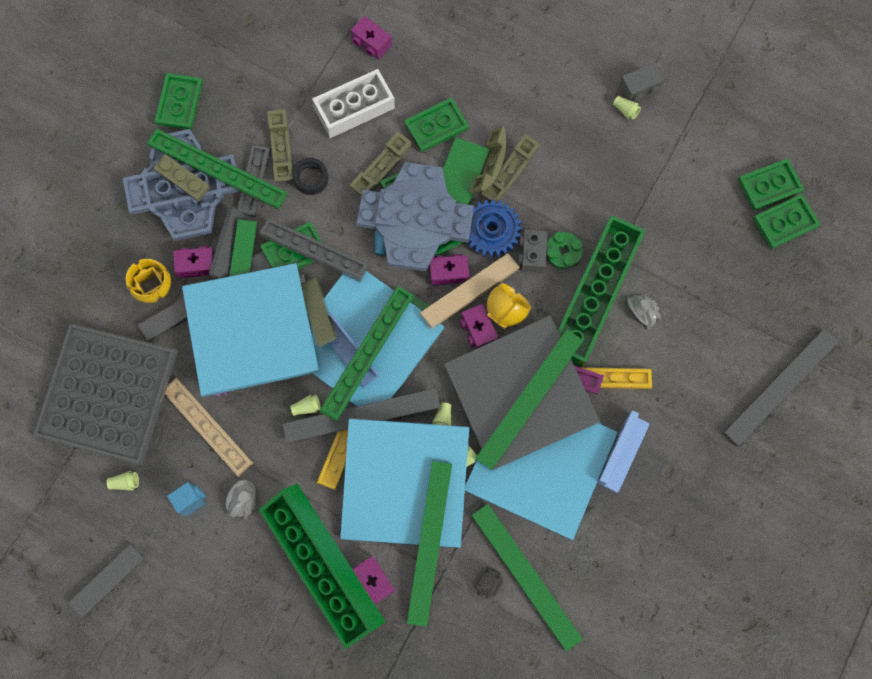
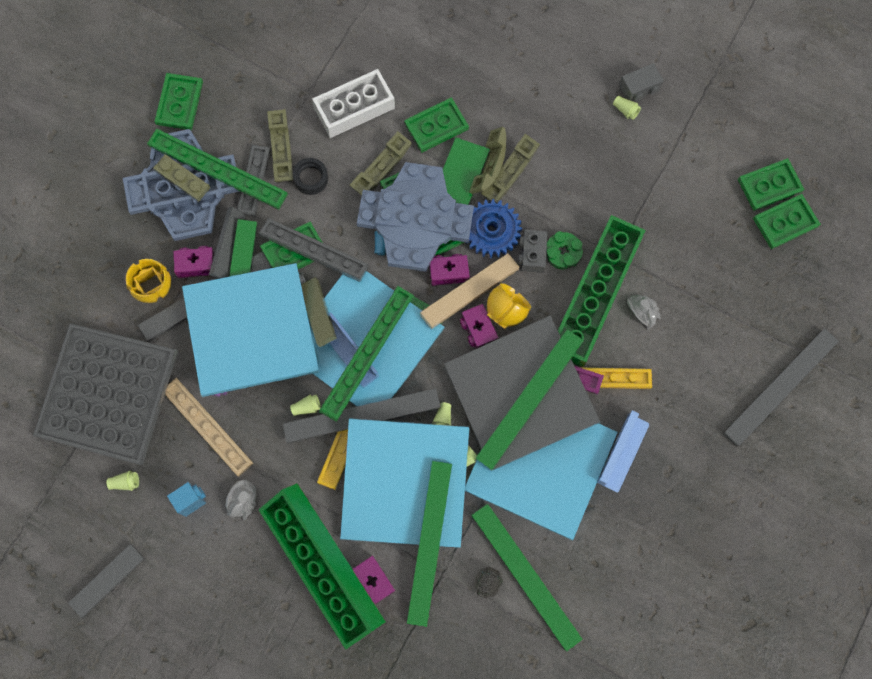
(371, 38): magenta brick -> none

